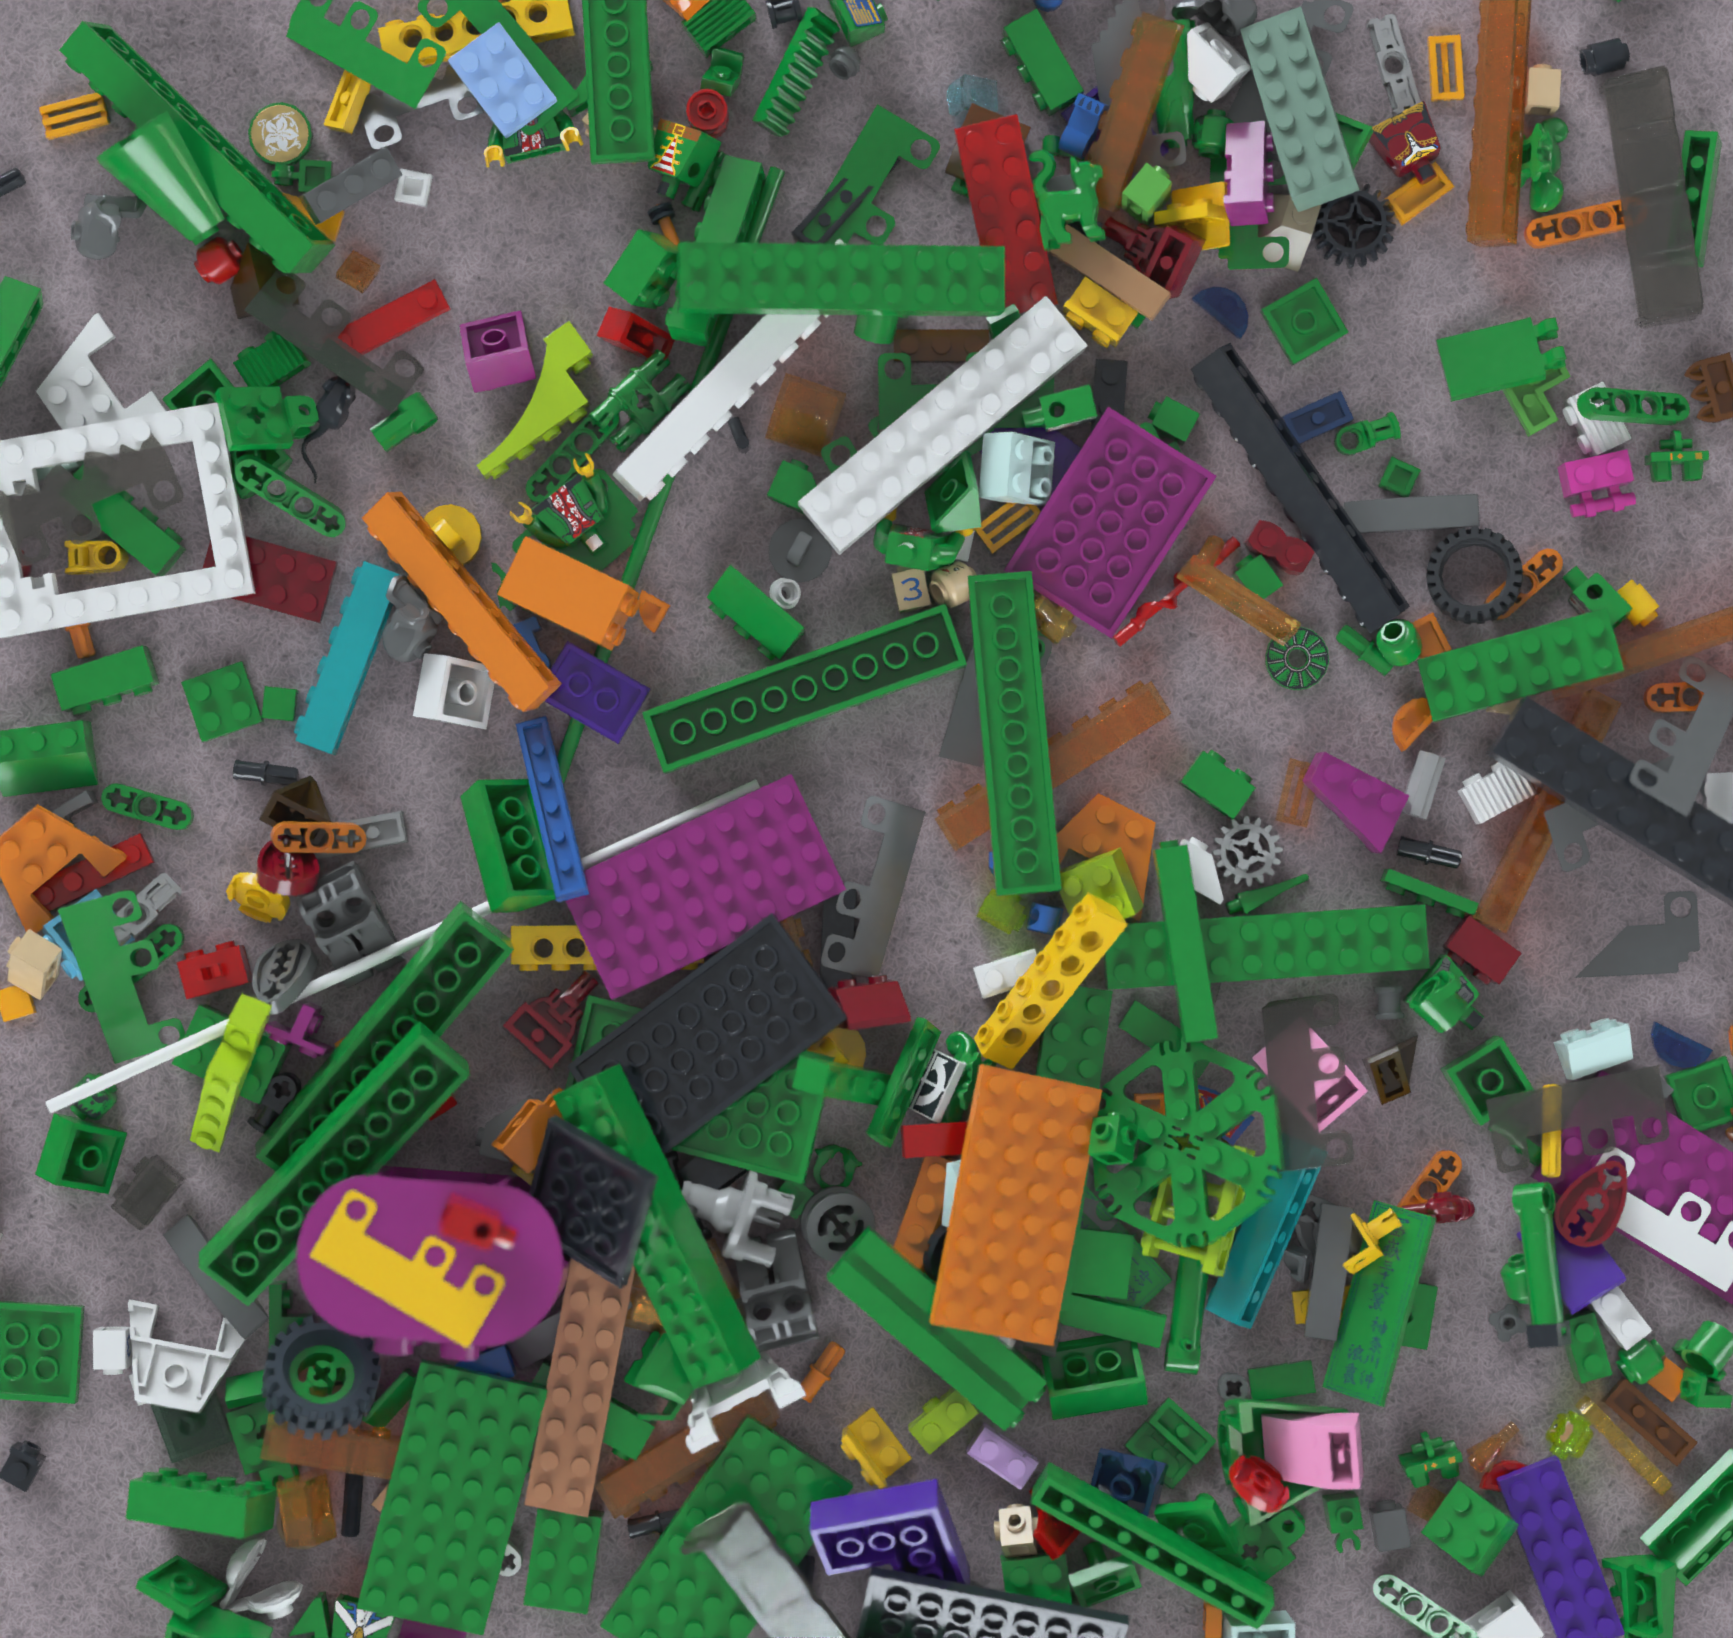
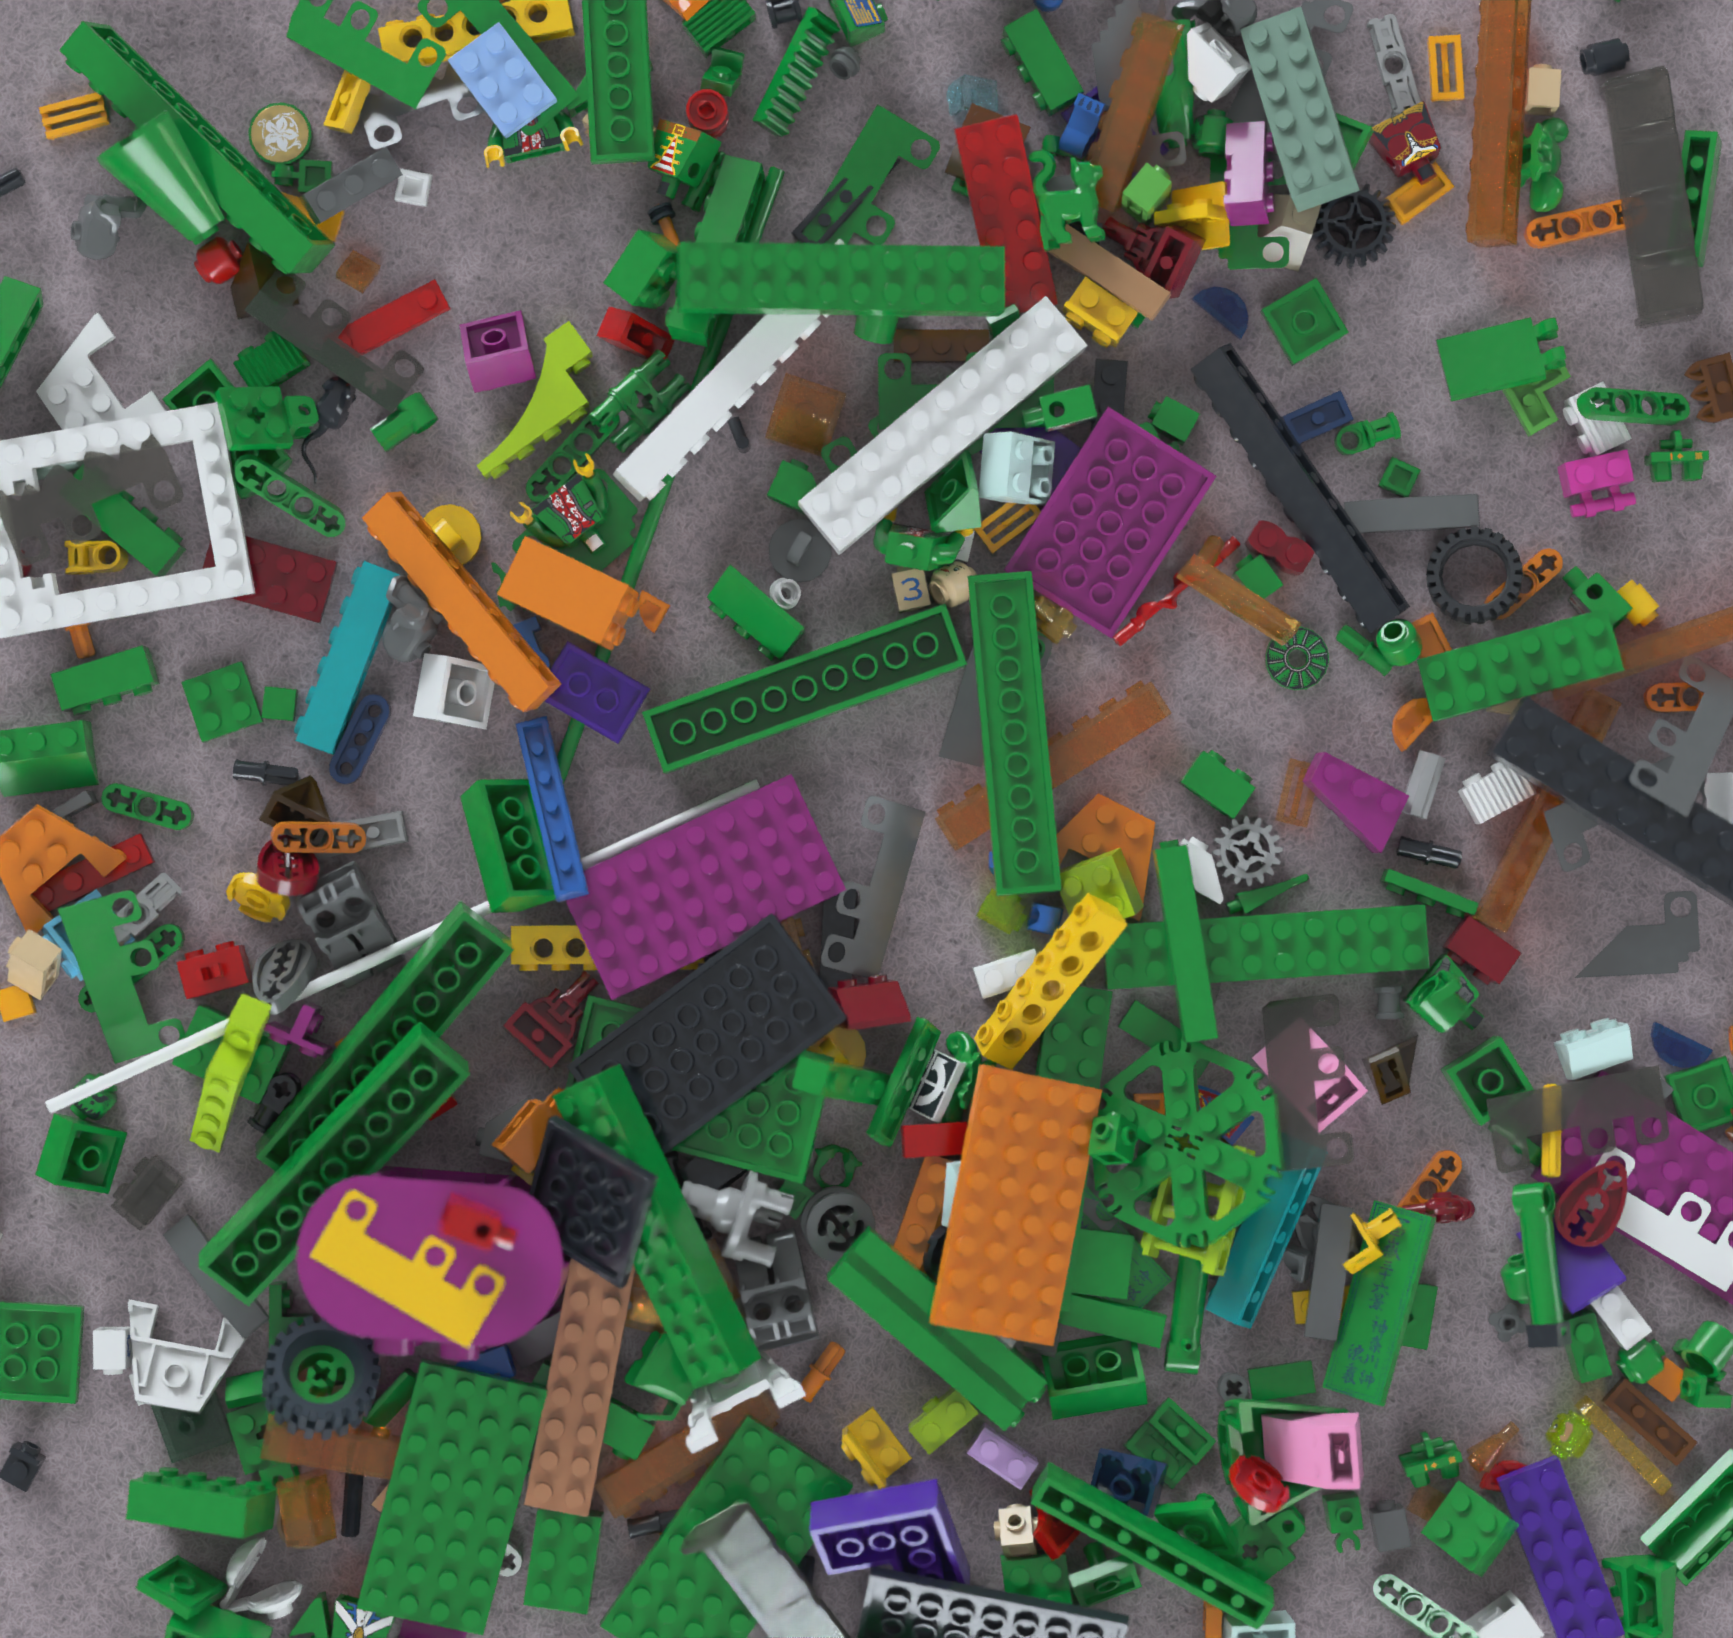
(364, 724): none -> dark blue plate

